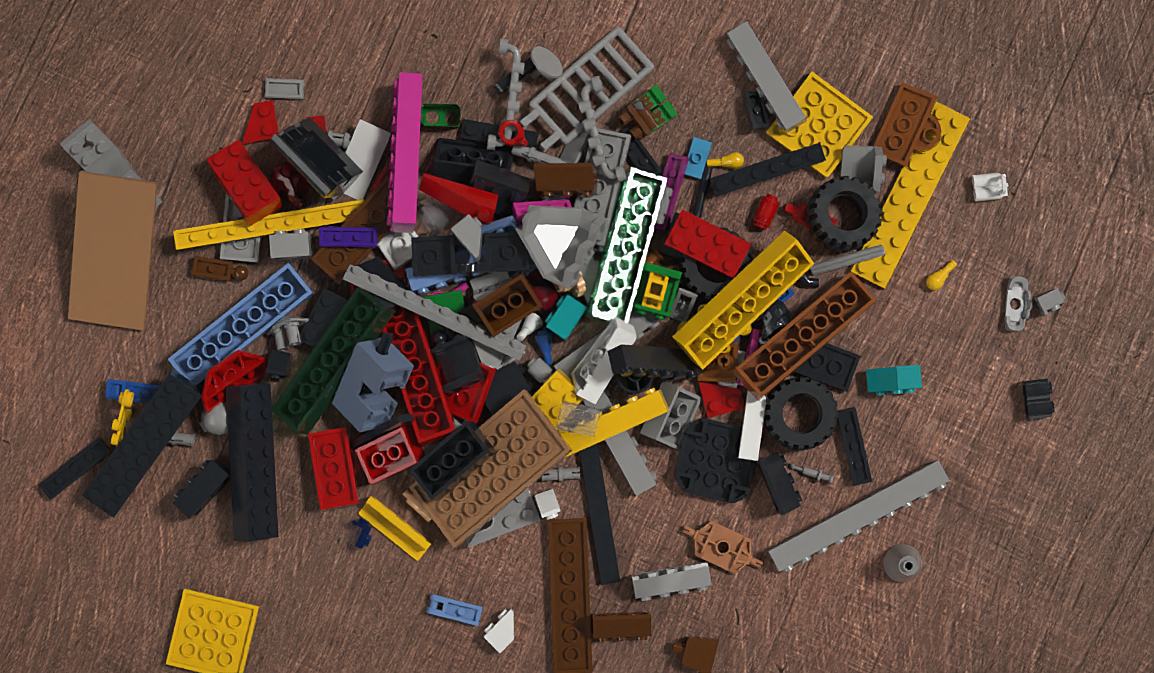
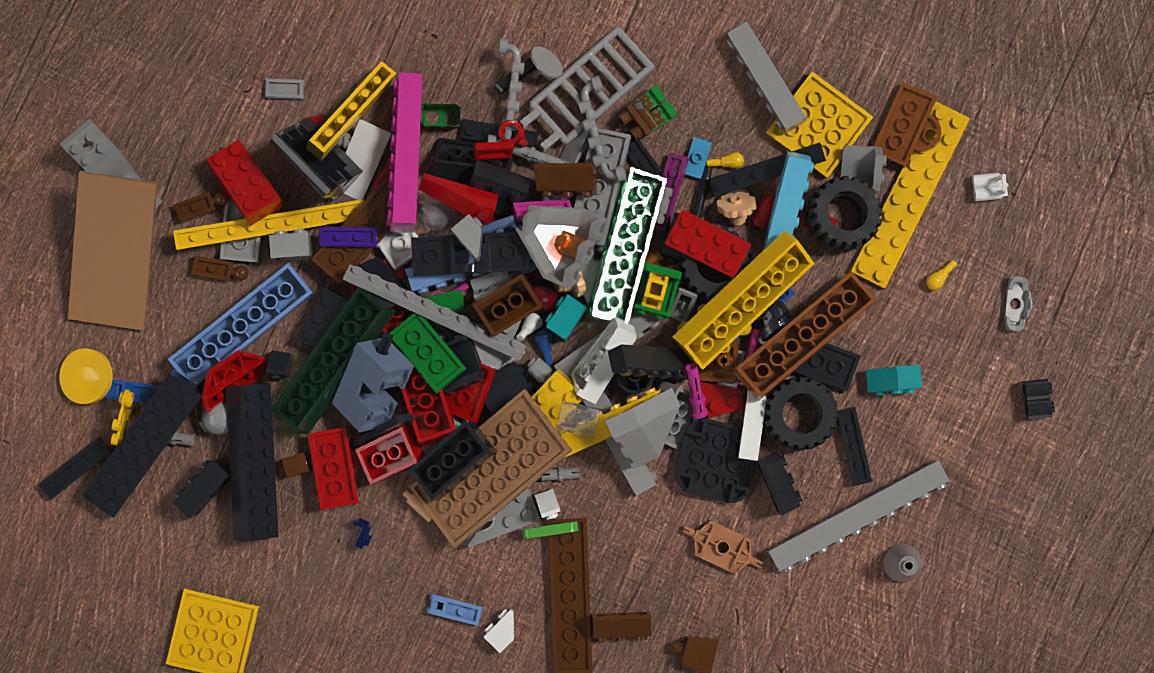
(85, 376): none -> yellow piece
(200, 205): none -> reddish brown plate
(262, 123): red wing -> none
(285, 179): dark red helmet -> none
(287, 325): light grey connector -> none
(295, 465): none -> reddish brown brick
(351, 111): none -> yellow brick
(394, 528): yellow panel -> none
(427, 352): none -> green tile
(493, 150): none -> red tile
(550, 530): none -> bright green beam
(567, 244): none -> clear orange brick
(599, 515): black tile -> none
(645, 427): none -> light grey panel
(670, 580): light grey wedge -> none
(696, 396): none -> dark pink pin
(736, 206): none -> light nougat plant
(756, 111): black plate -> none
(789, 196): none -> medium azure brick
(804, 281): black arm -> none
(814, 473): light grey piece -> none
(847, 259): light grey axle -> none
(1050, 301): light grey brick -> none

